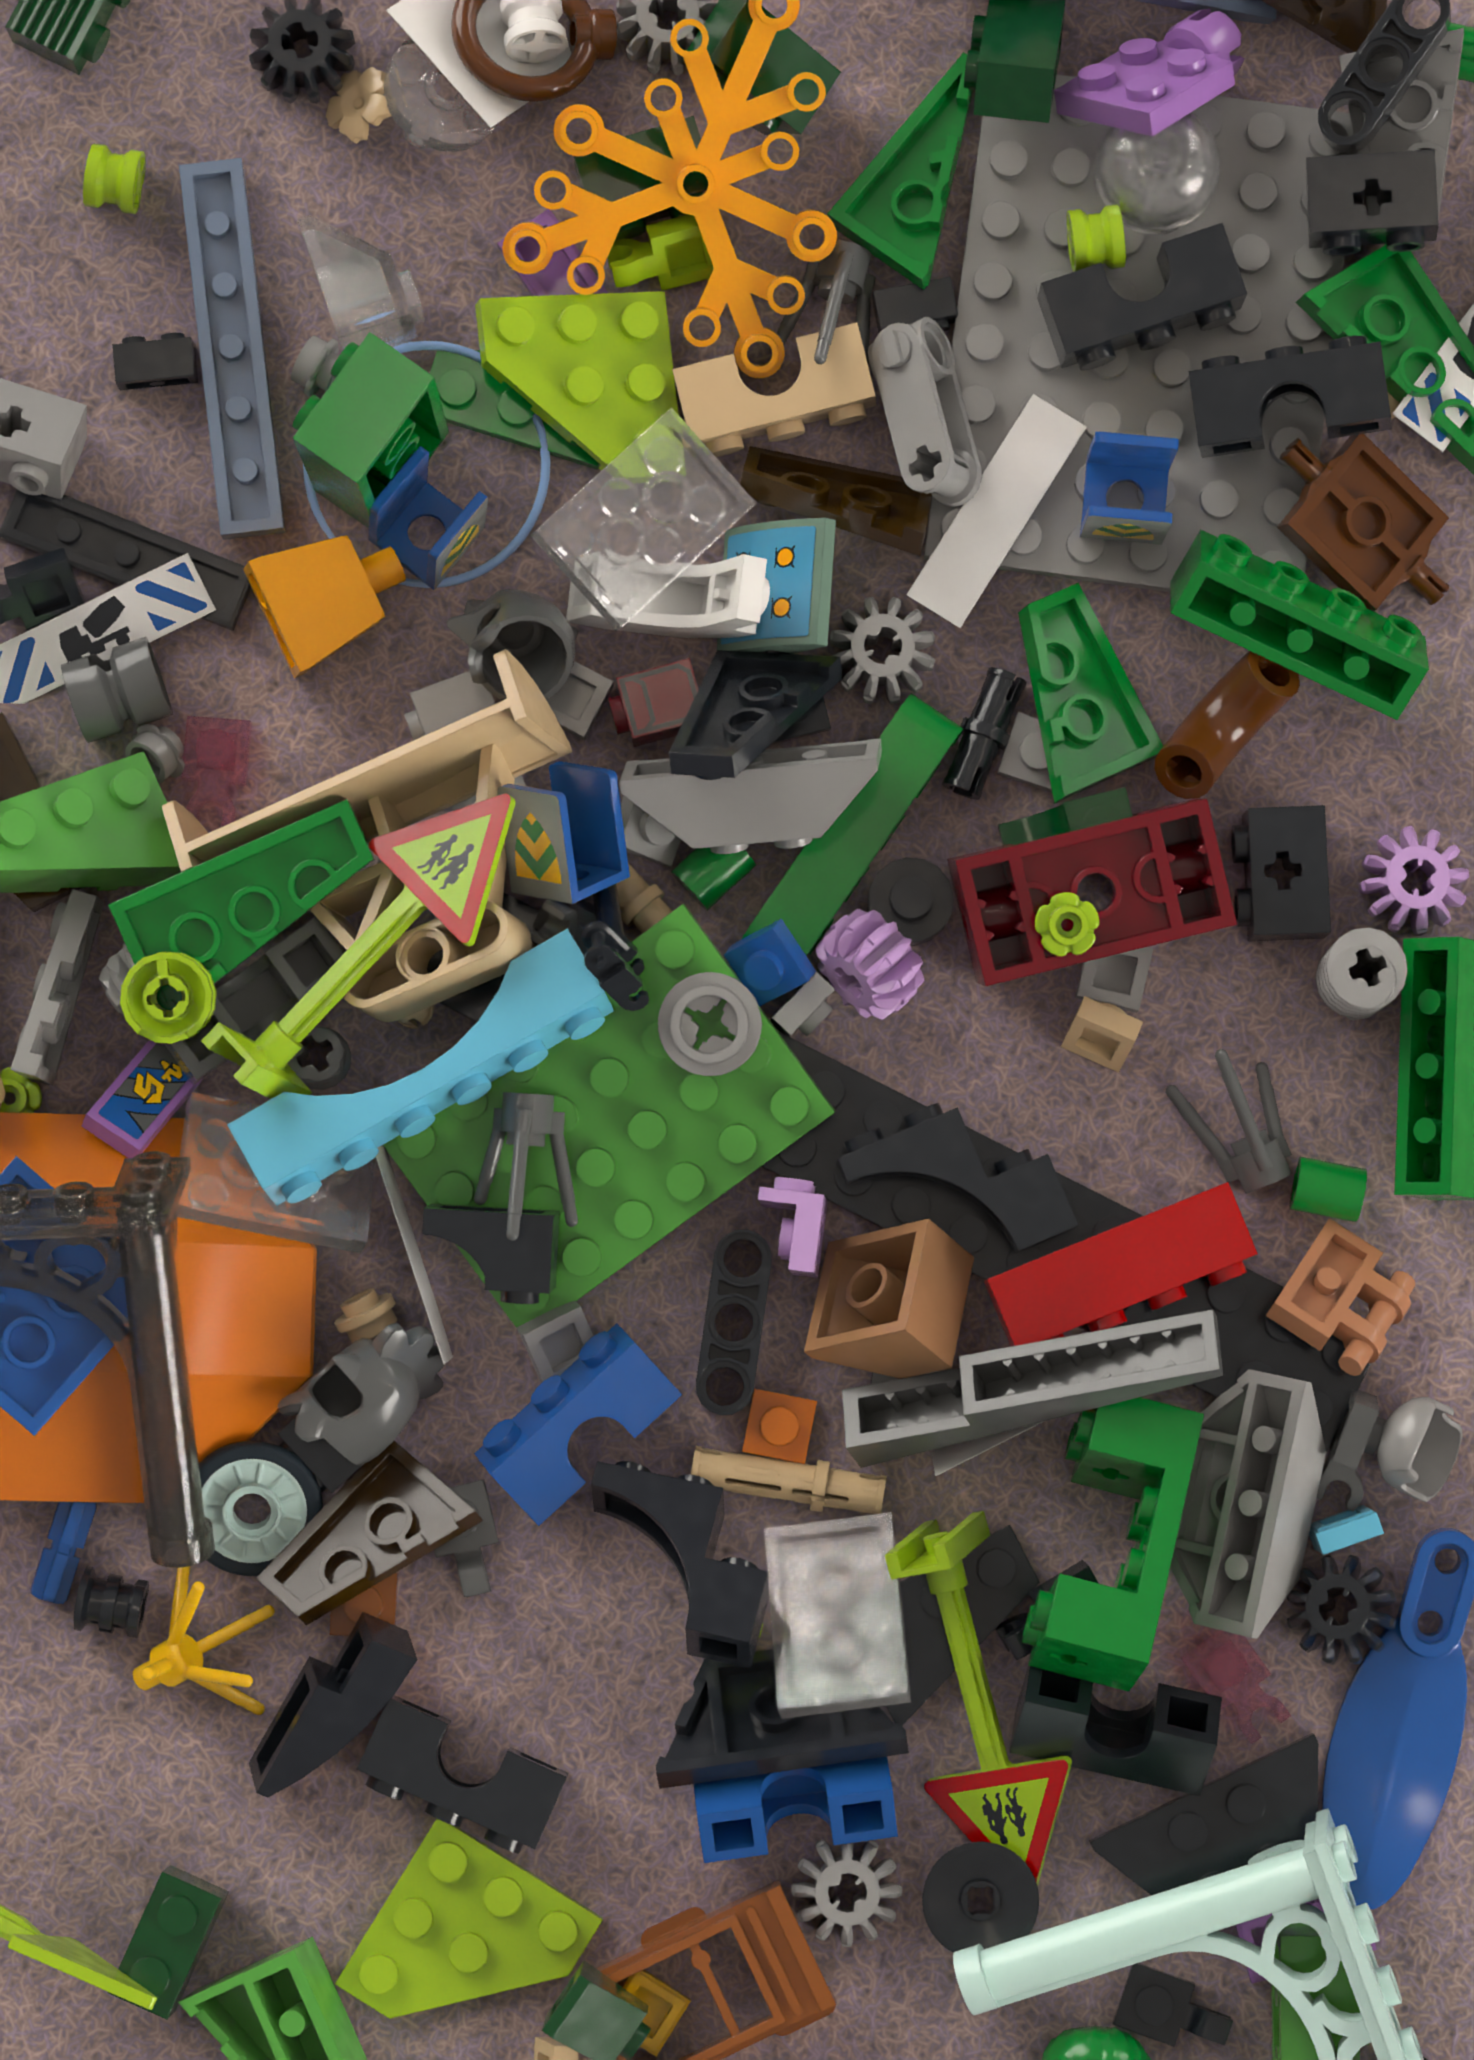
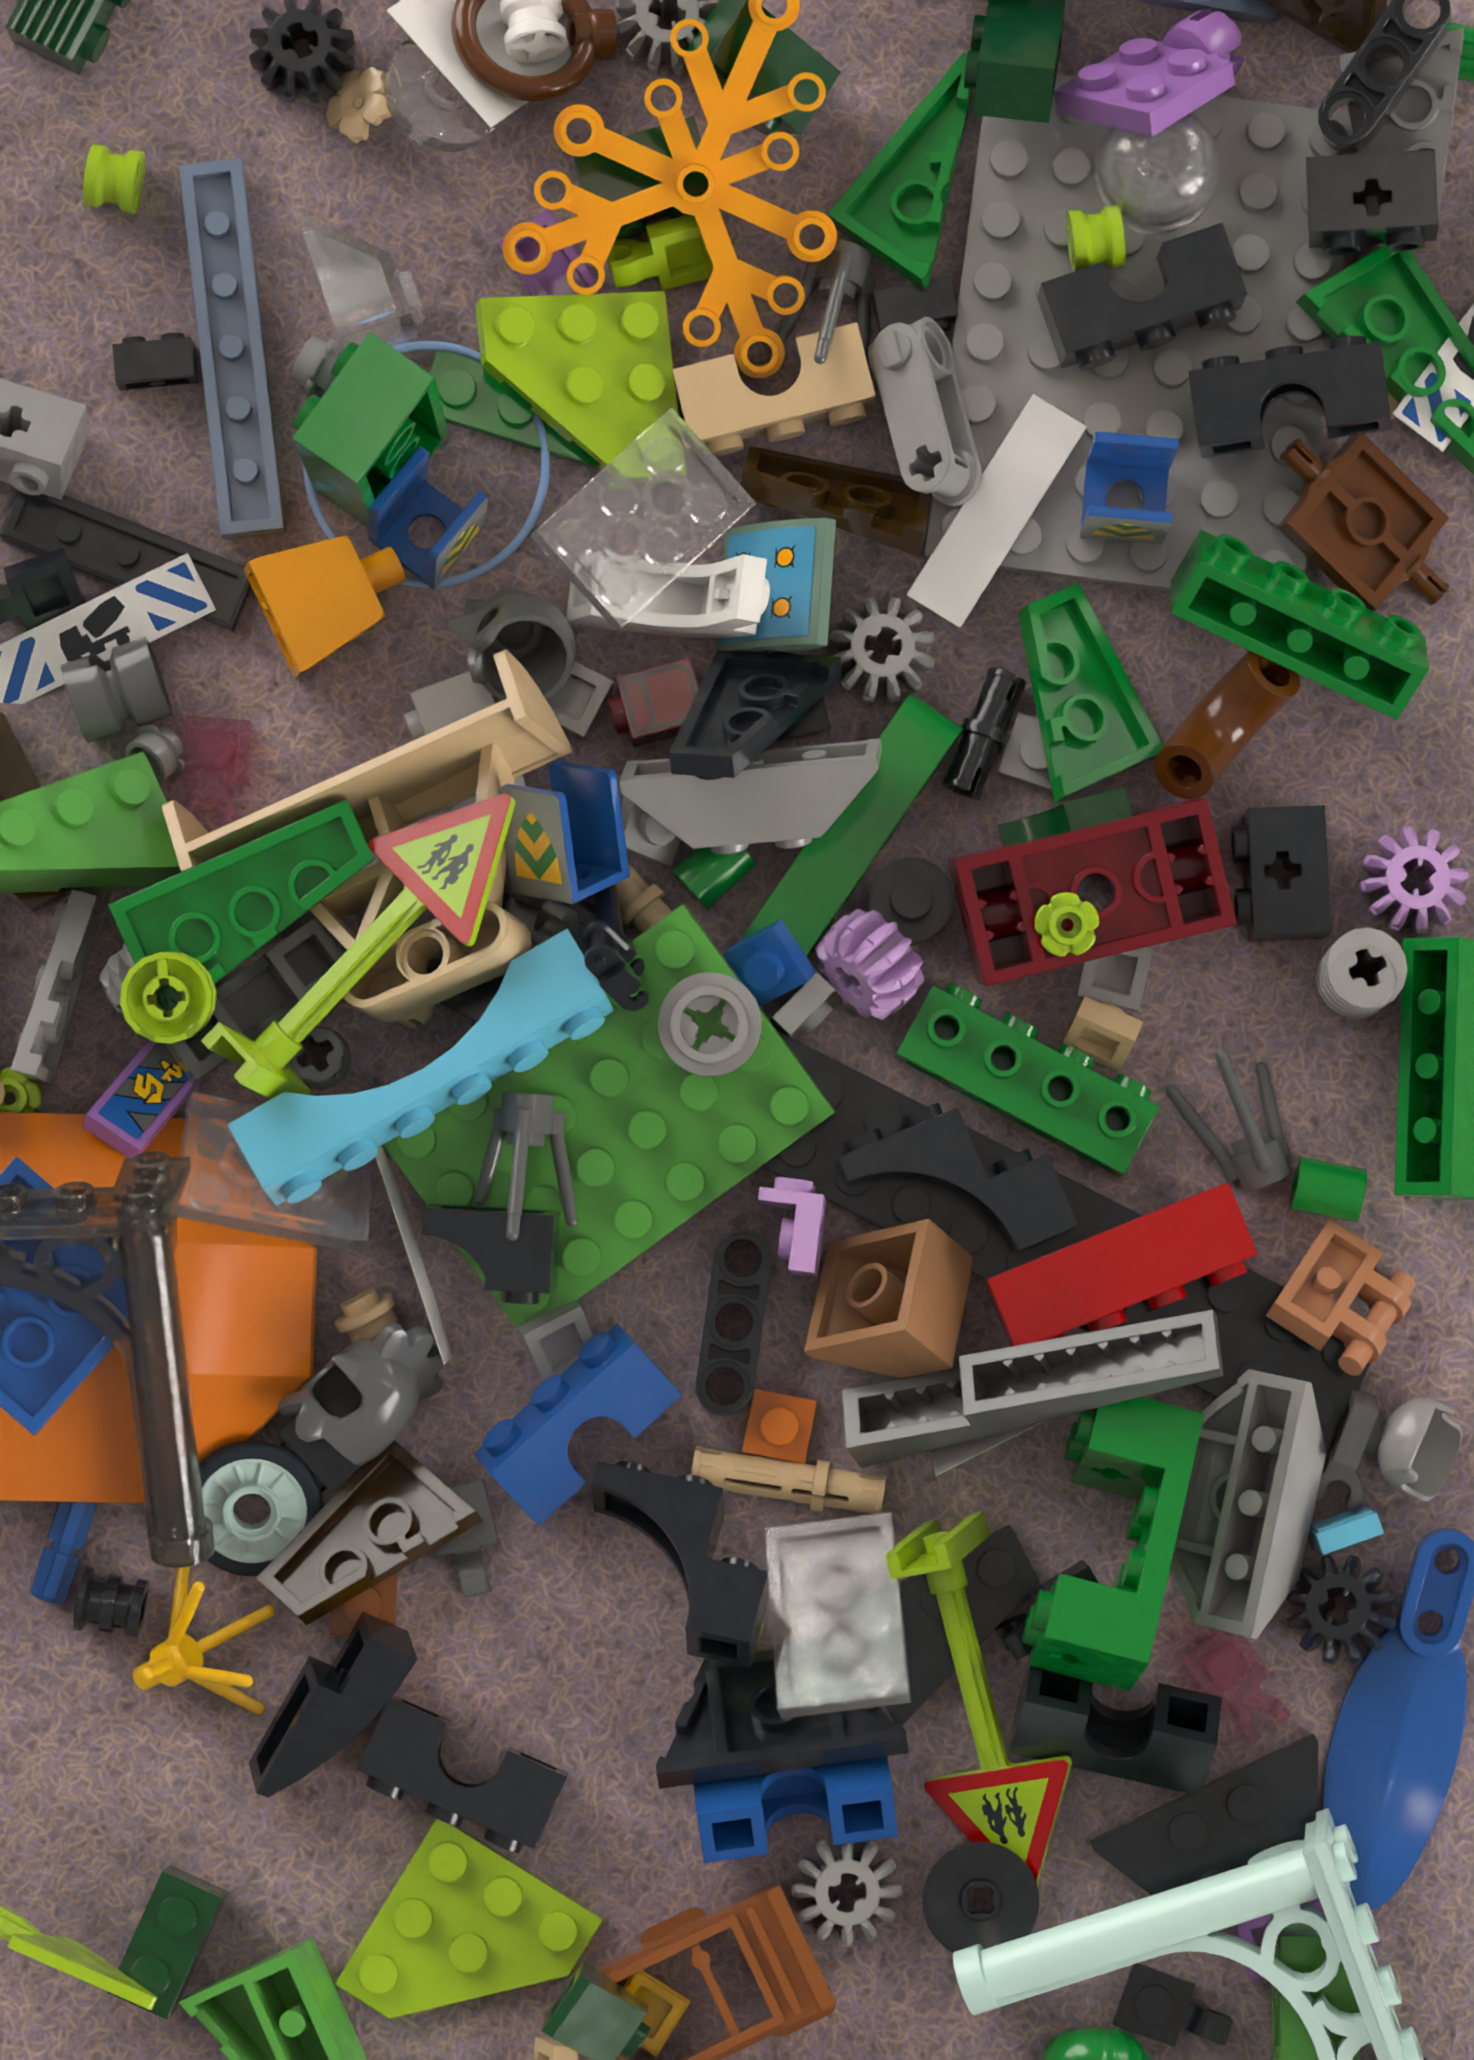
(1027, 1080): none -> green brick

